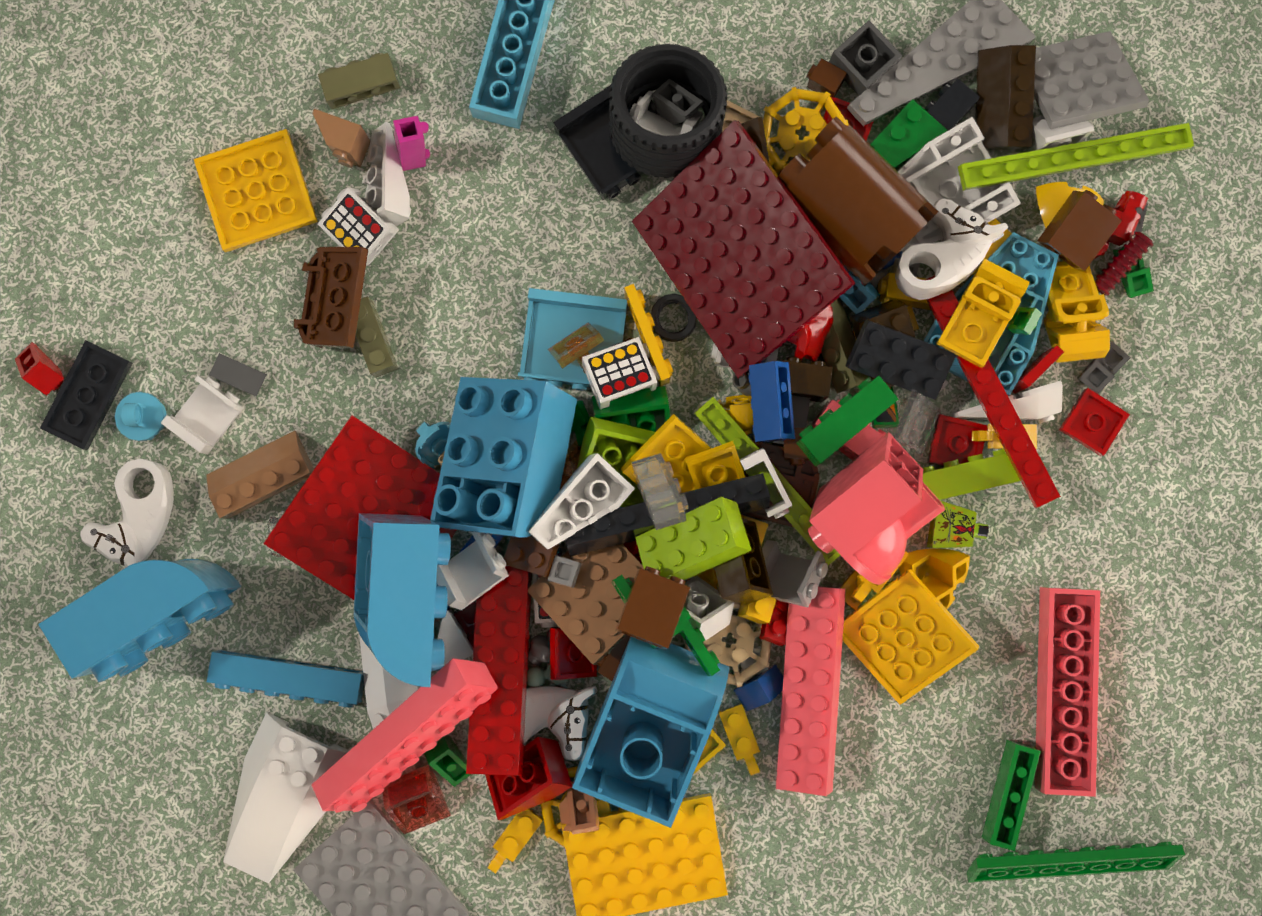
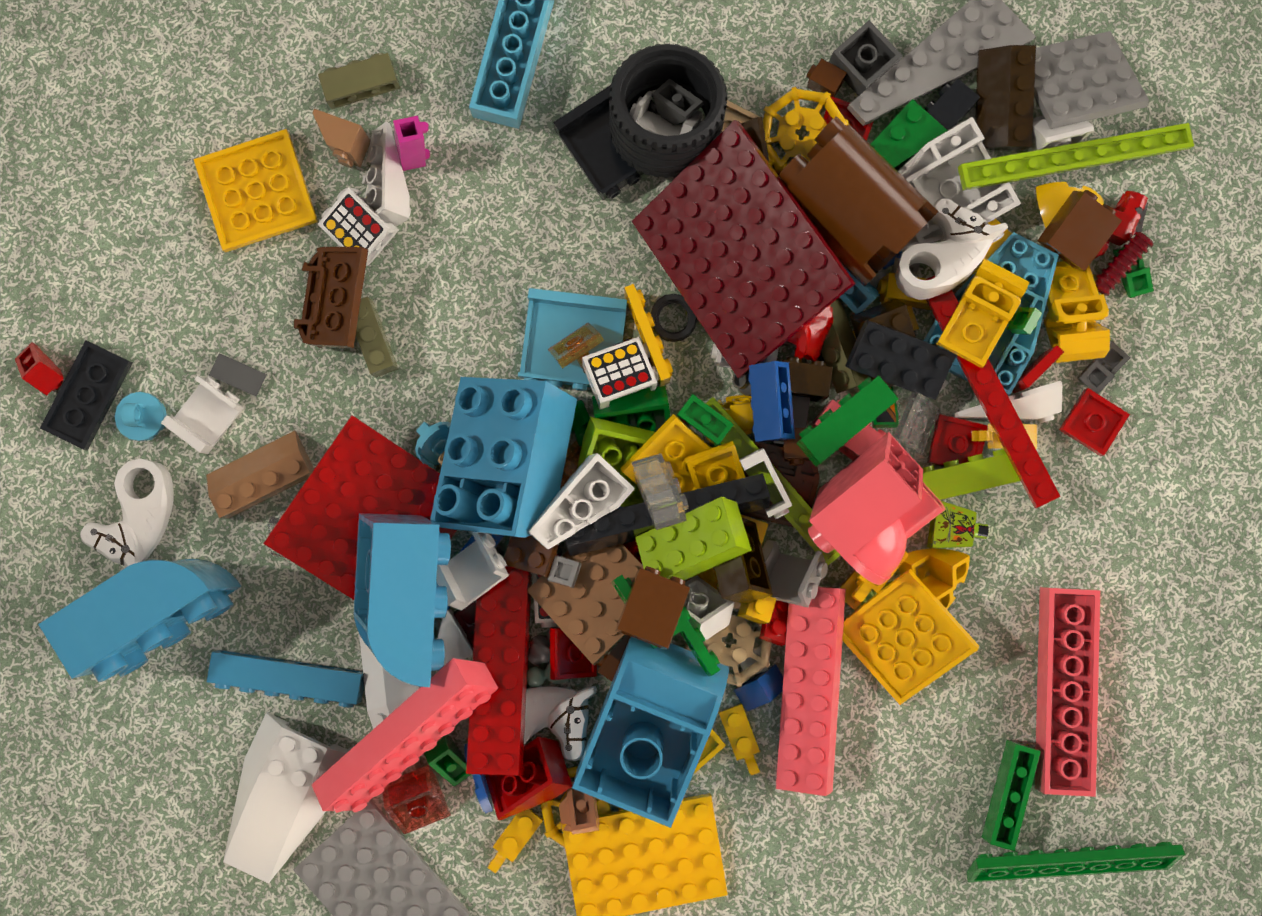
(481, 789): none -> blue tile
(704, 421): none -> green panel

